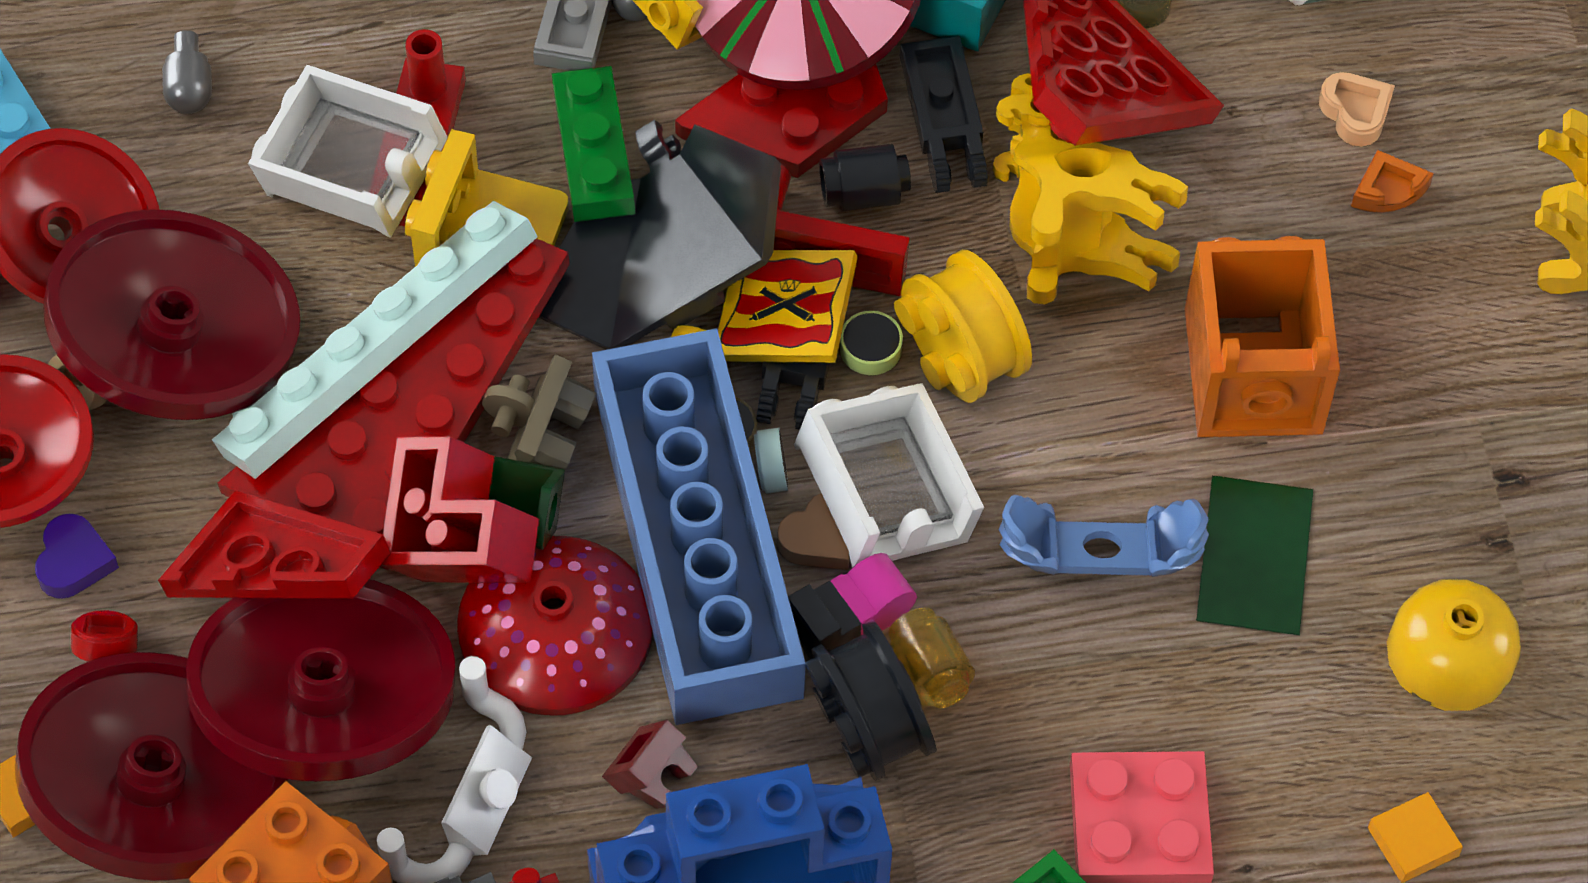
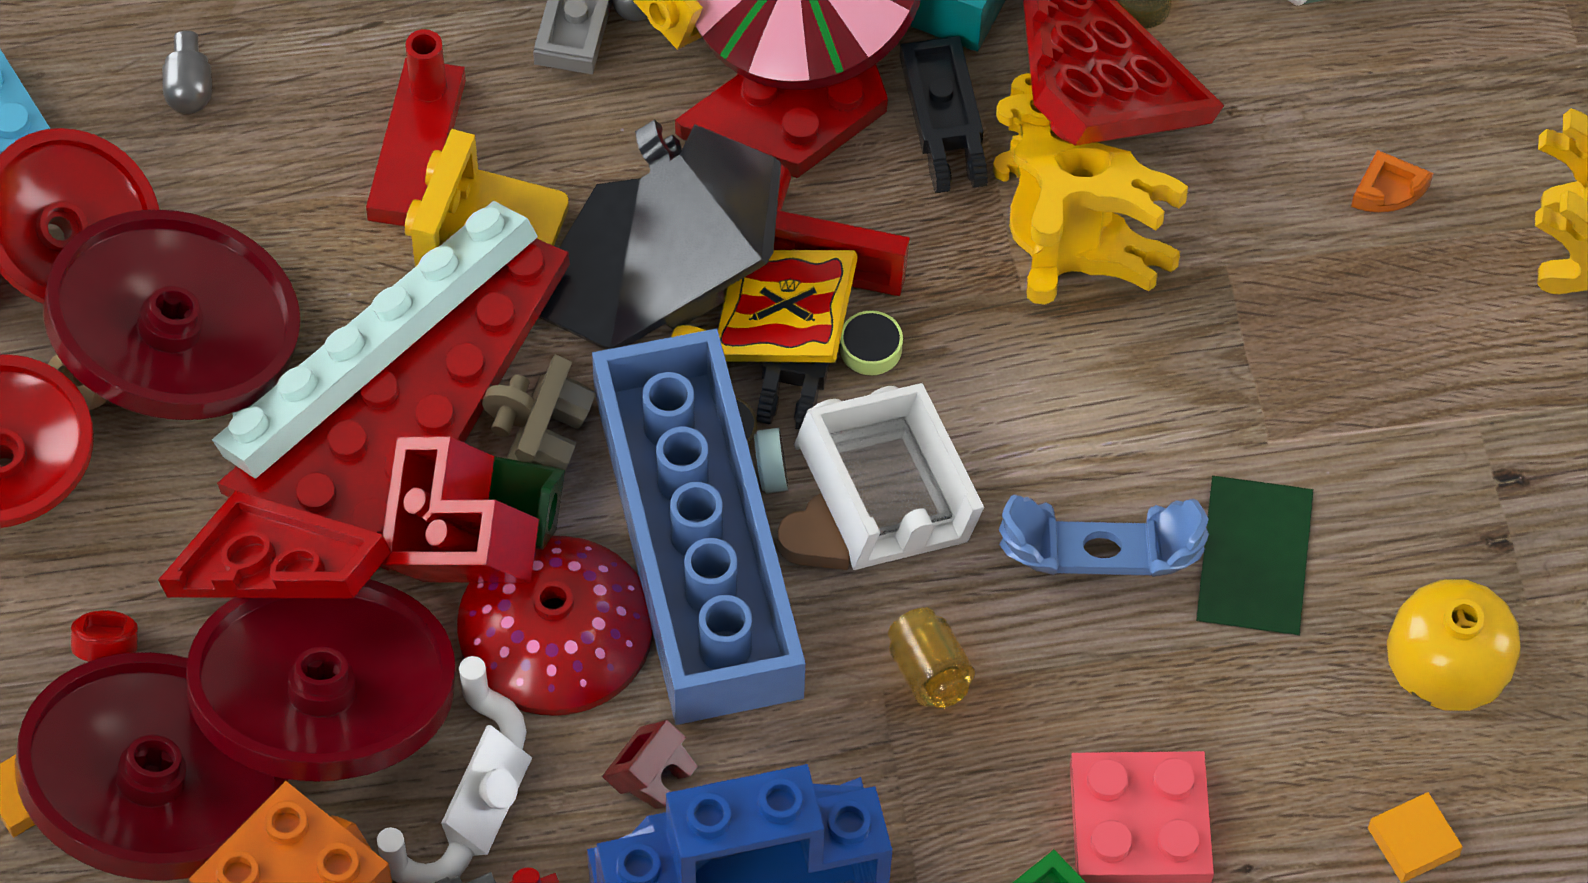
(72, 557): dark purple tile -> none
(348, 149): white window -> none
(593, 144): green plate -> none
(840, 606): leg -> none
(864, 177): black brick -> none
(870, 701): black wheel -> none
(964, 326): yellow wheel -> none
(1261, 379): orange container -> none
(1356, 105): light nougat tile -> none

